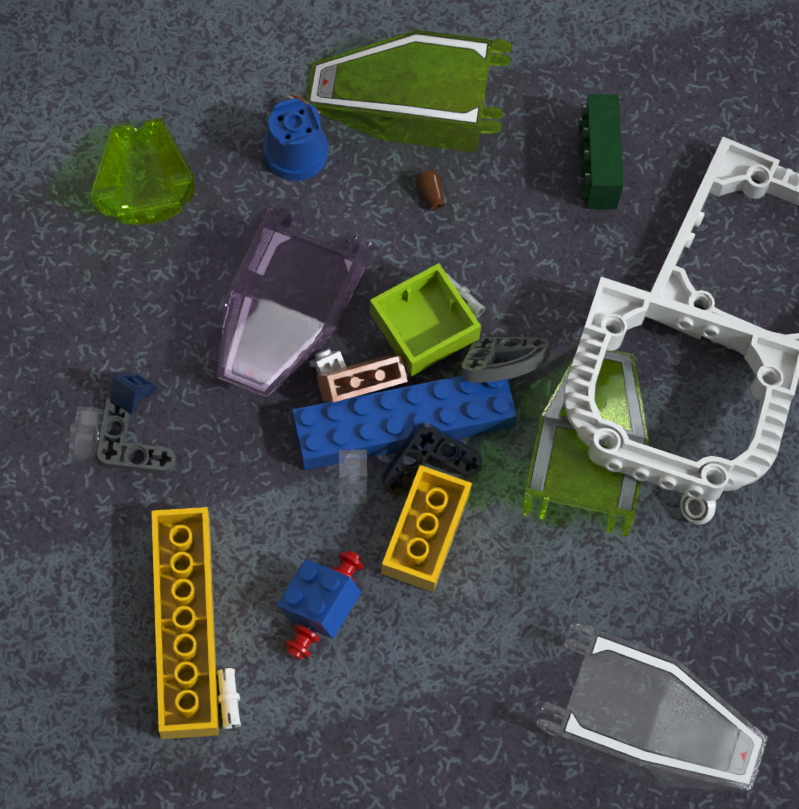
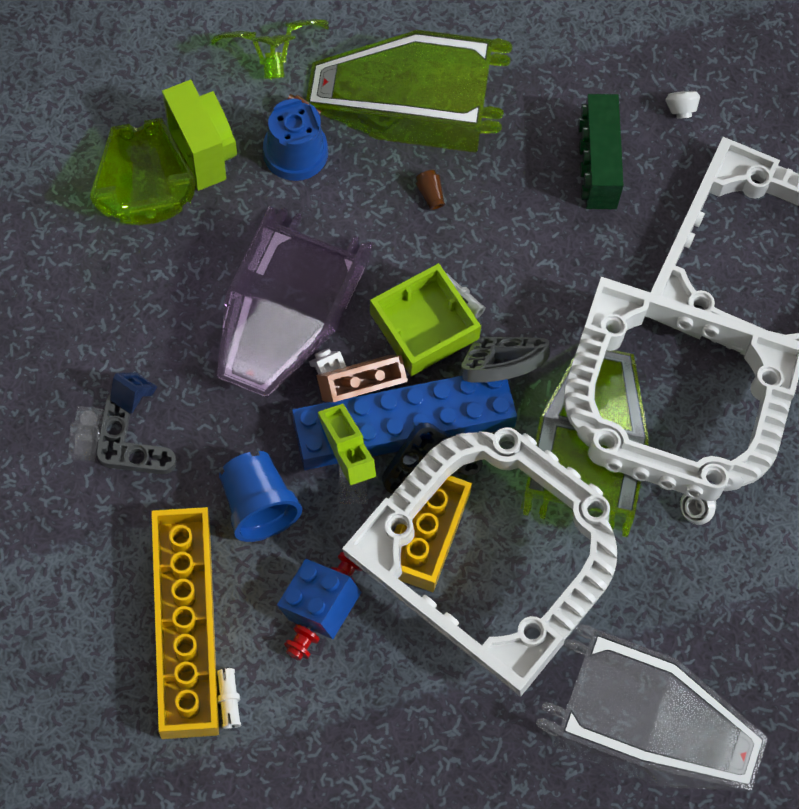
(199, 132): none -> lime container
(258, 497): none -> blue piece
(272, 62): none -> clear neon green plant
(347, 444): none -> lime slope
(513, 656): none -> white arch
(683, 103): none -> white cone

